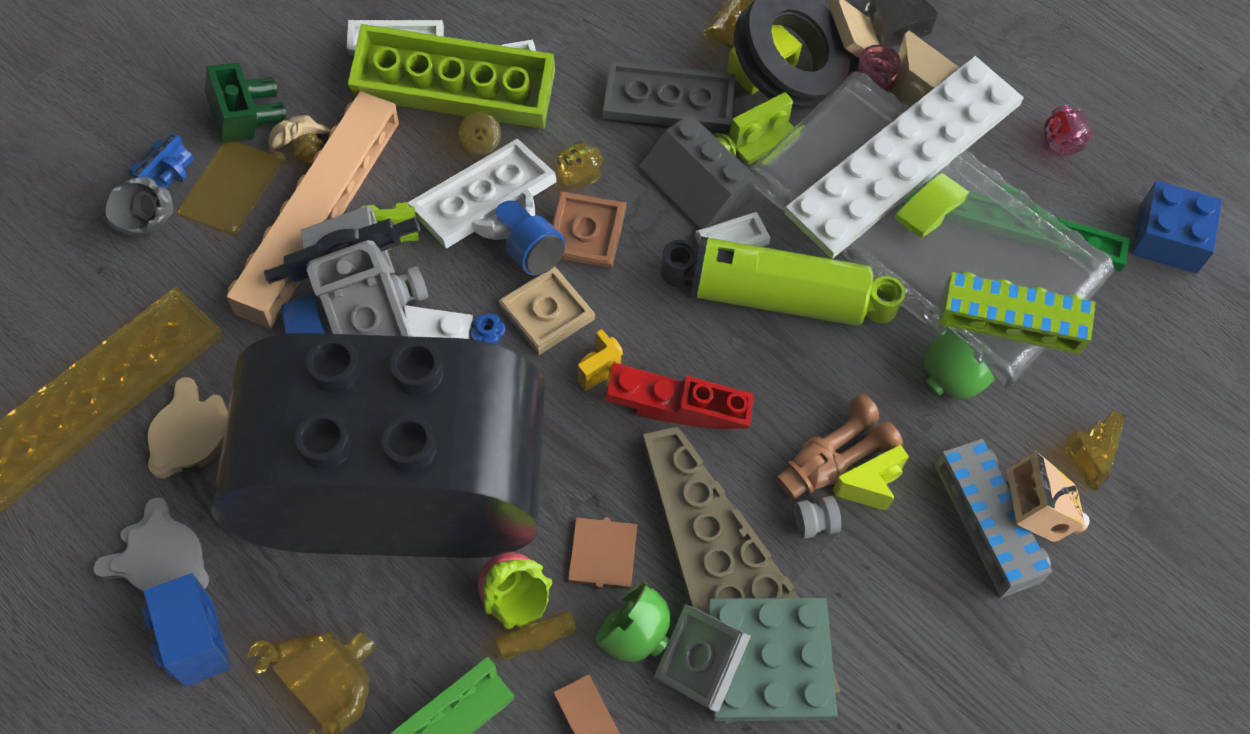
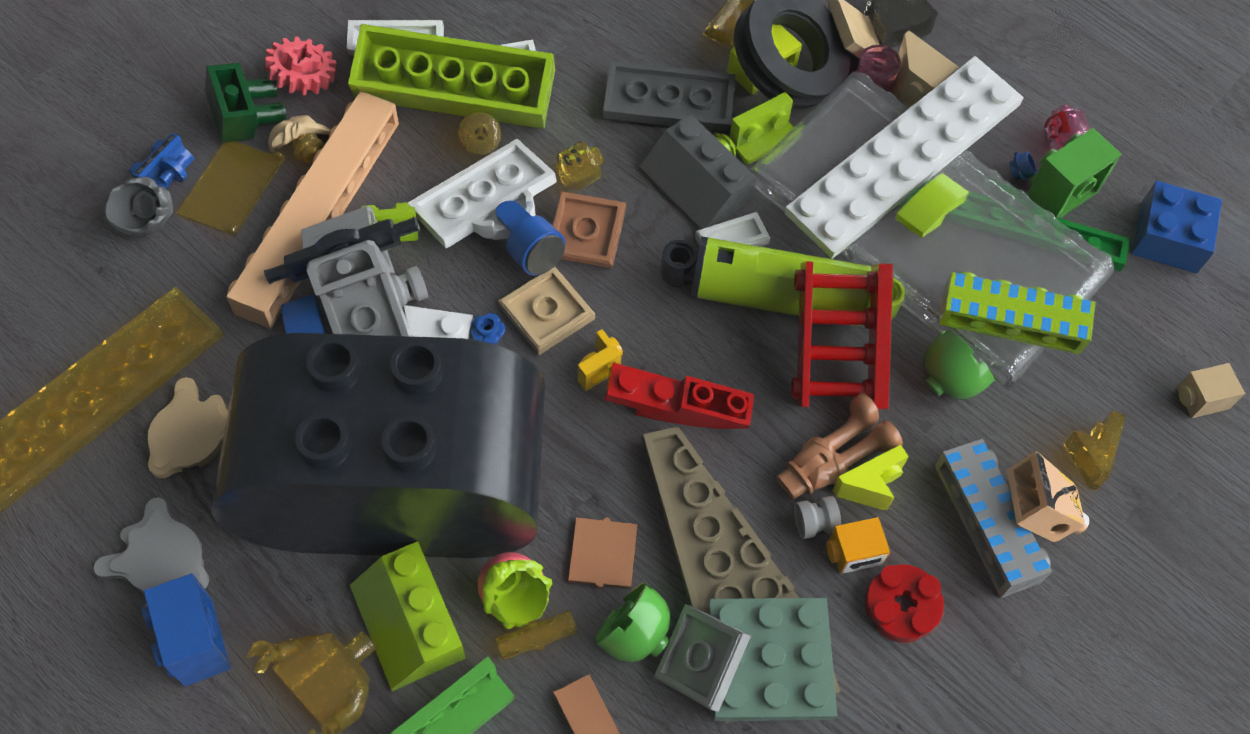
(300, 65): none -> coral gear
(406, 617): none -> lime slope
(858, 545): none -> light orange brick
(875, 318): none -> red fence
(922, 590): none -> red plate
(1023, 166): none -> blue plate
(1073, 173): none -> bright green brick
(1210, 390): none -> tan brick

